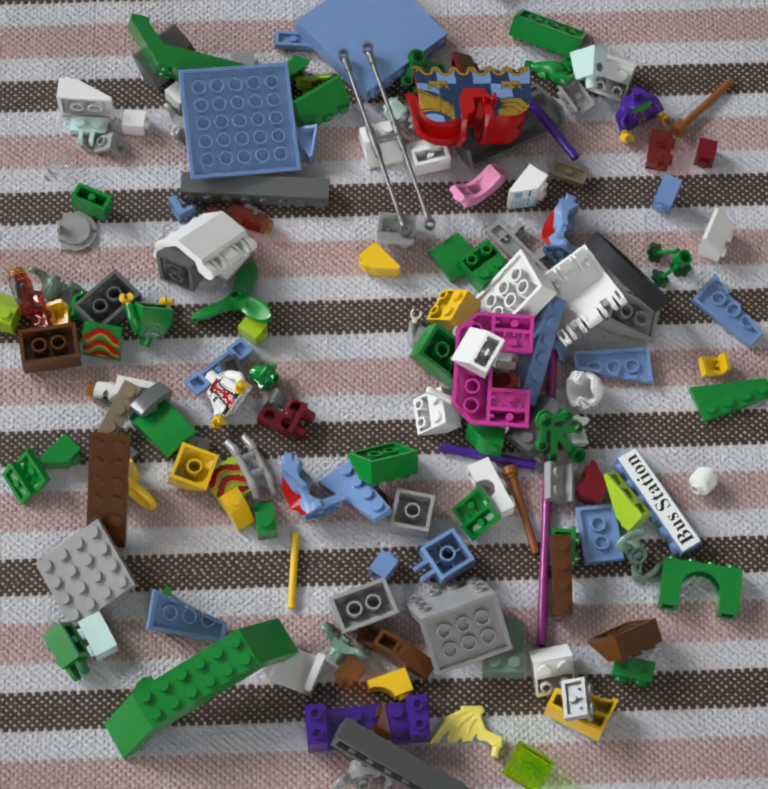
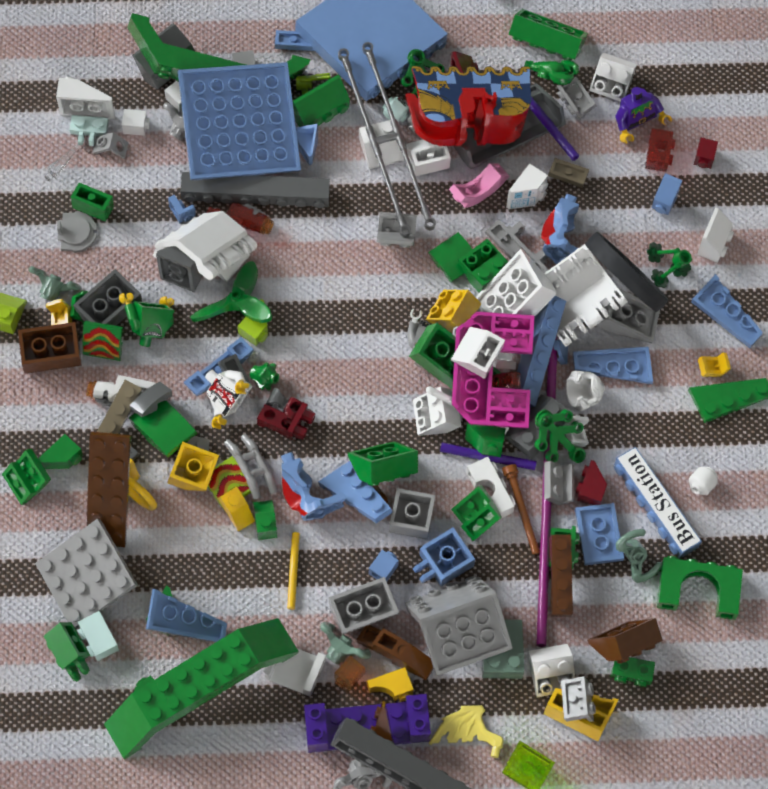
(29, 301): clear red plate -> none
(378, 262): yellow slope -> none
(589, 64): light aqua torso -> none
(626, 504): lime slope -> none
(679, 128): dark orange piece -> none

